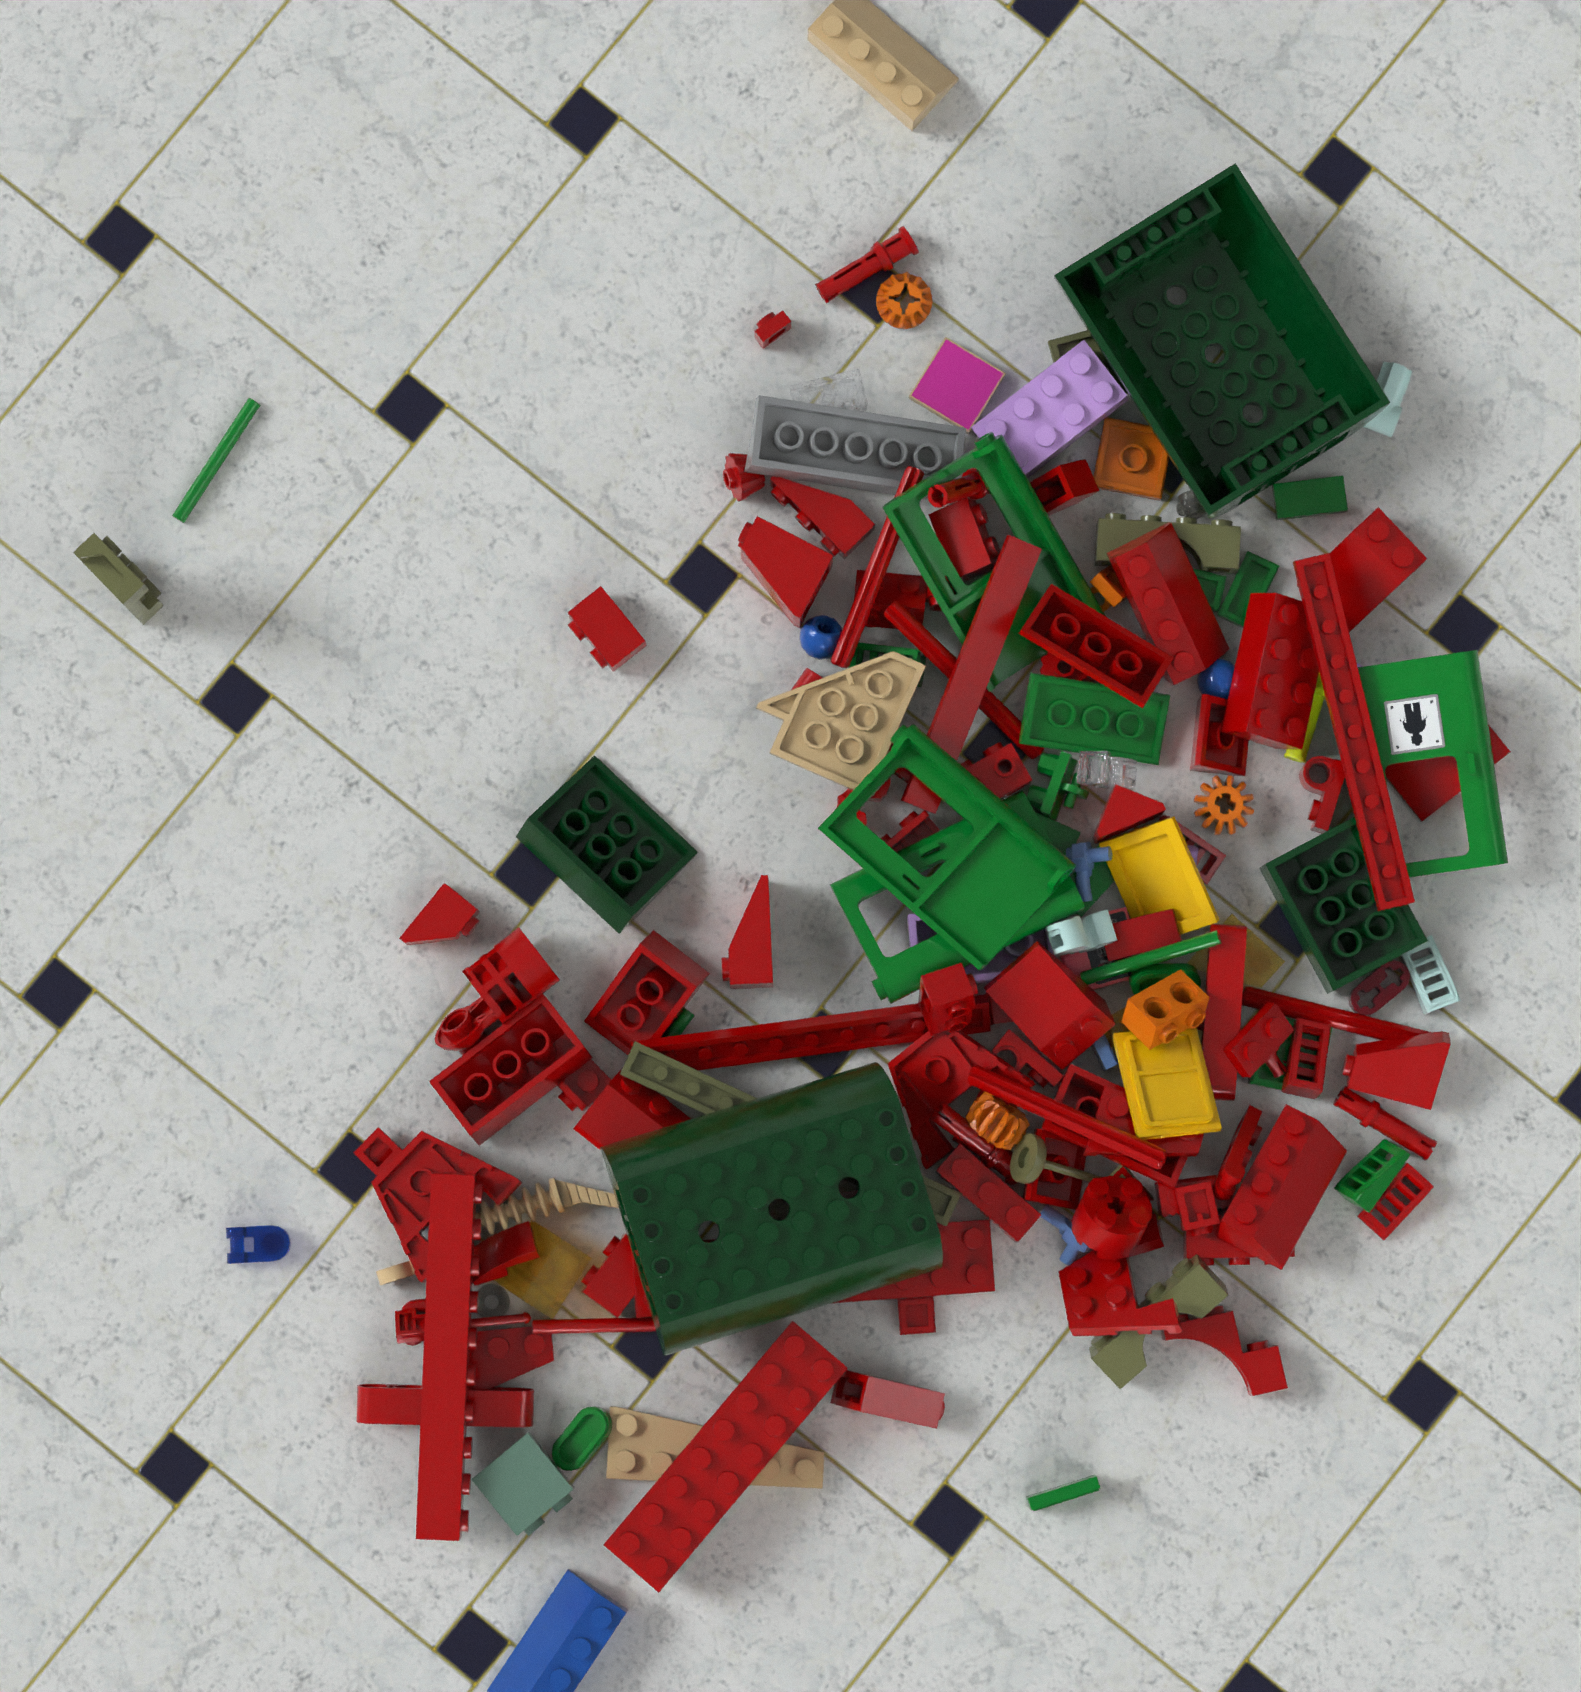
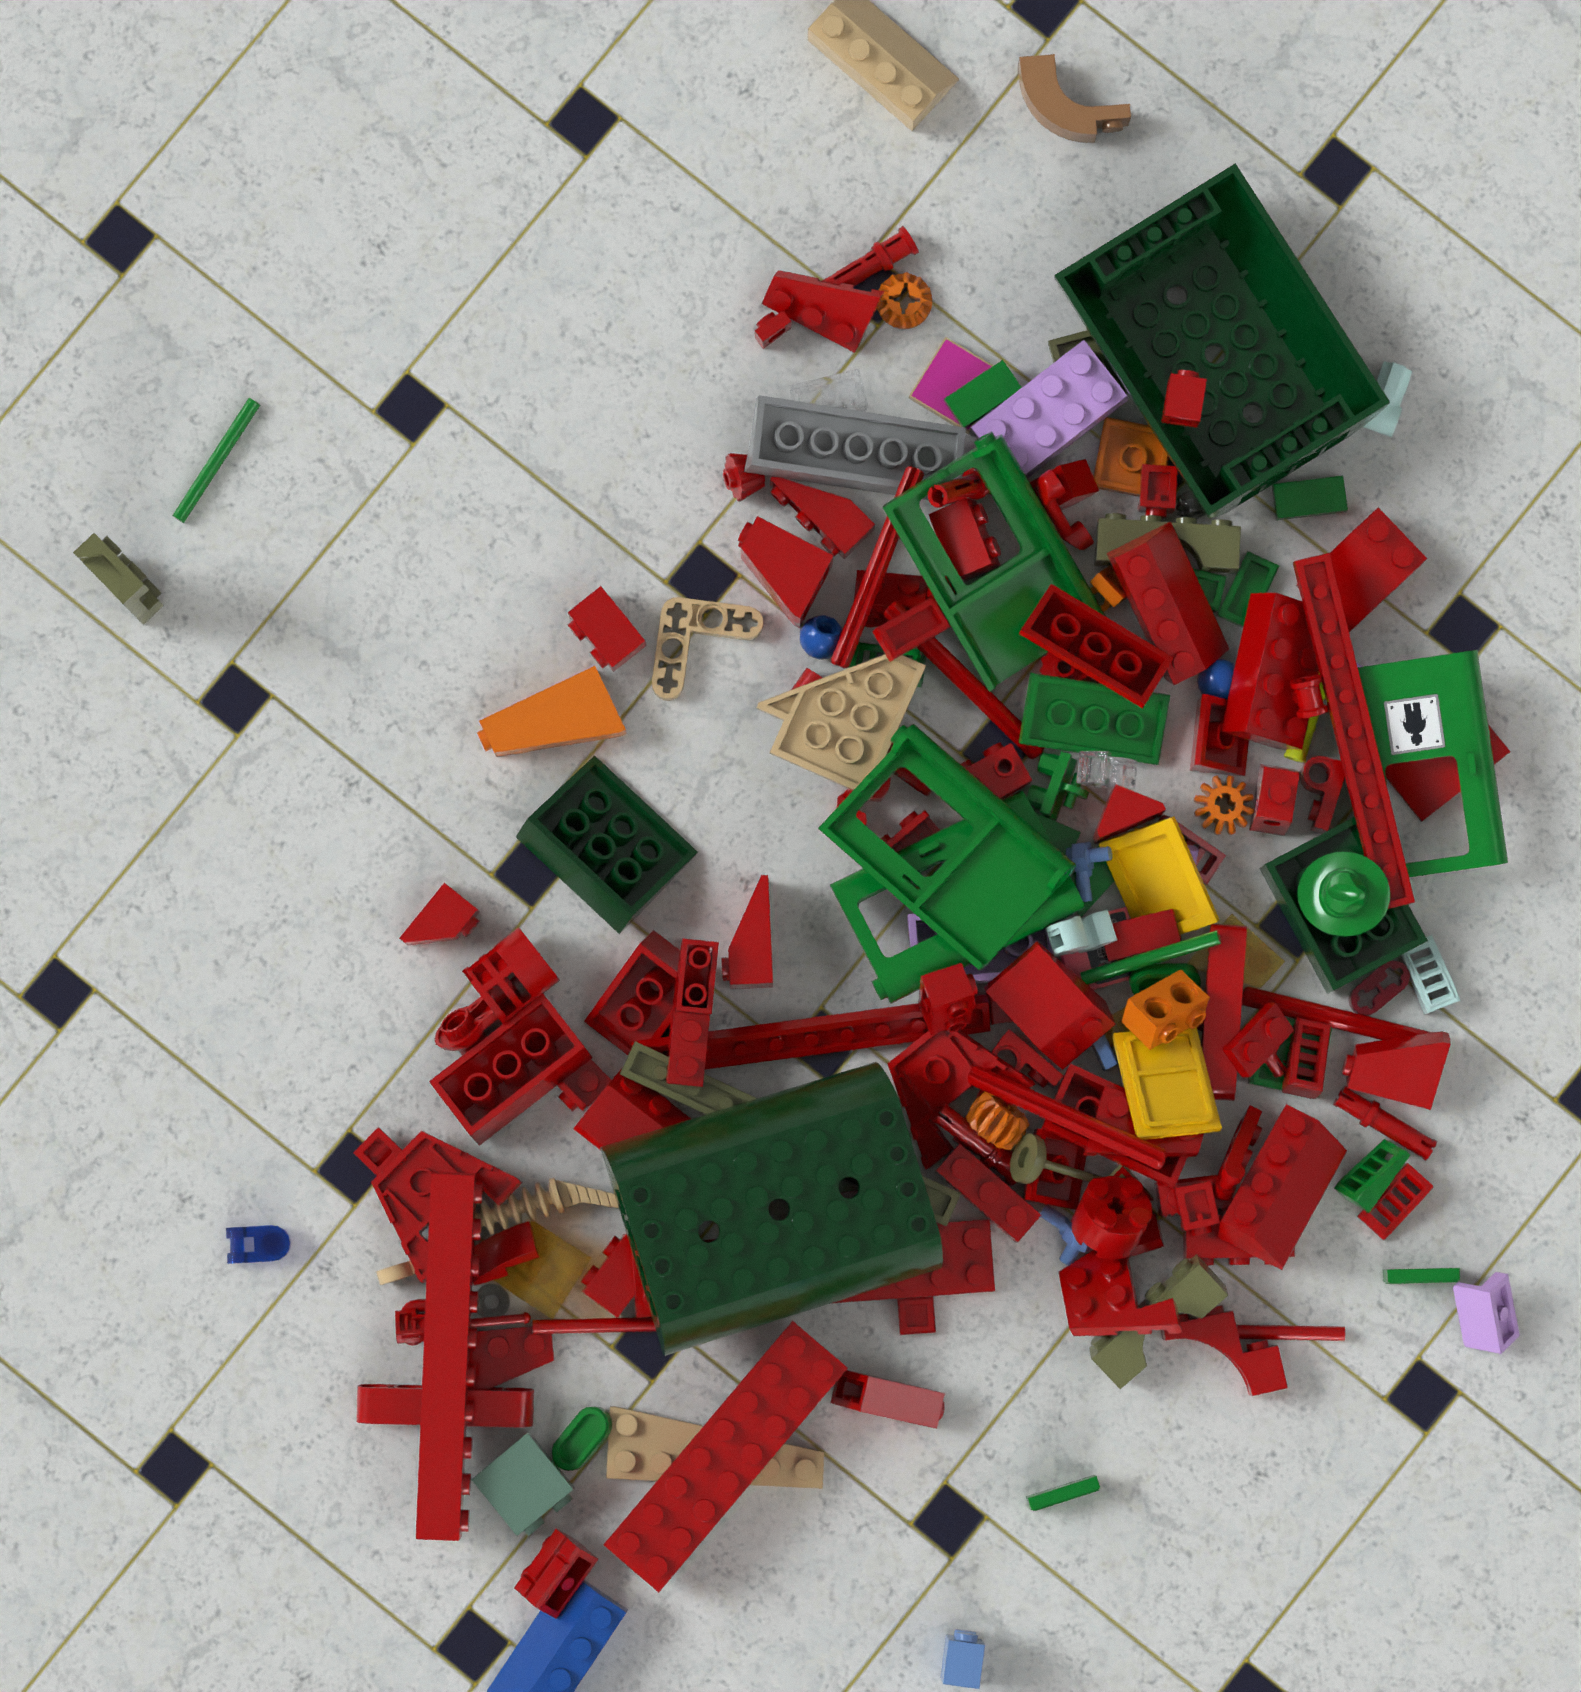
(555, 1573): none -> red brick
(556, 717): none -> orange slope
(691, 1012): none -> red slope
(694, 624): none -> tan beam
(825, 308): none -> red wing
(911, 628): none -> red tile
(962, 1659): none -> medium blue piece
(977, 659): red tile -> none
(982, 394): none -> green tile
(1048, 490): none -> red bar
(1057, 111): none -> medium nougat arch
(1157, 490): none -> red bracket
(1184, 399): none -> red brick
(1274, 799): none -> red torso
(1288, 1332): none -> red bar
(1309, 696): none -> red bush
(1344, 894): none -> green hat
(1428, 1275): none -> green tile
(1487, 1314): none -> lavender panel

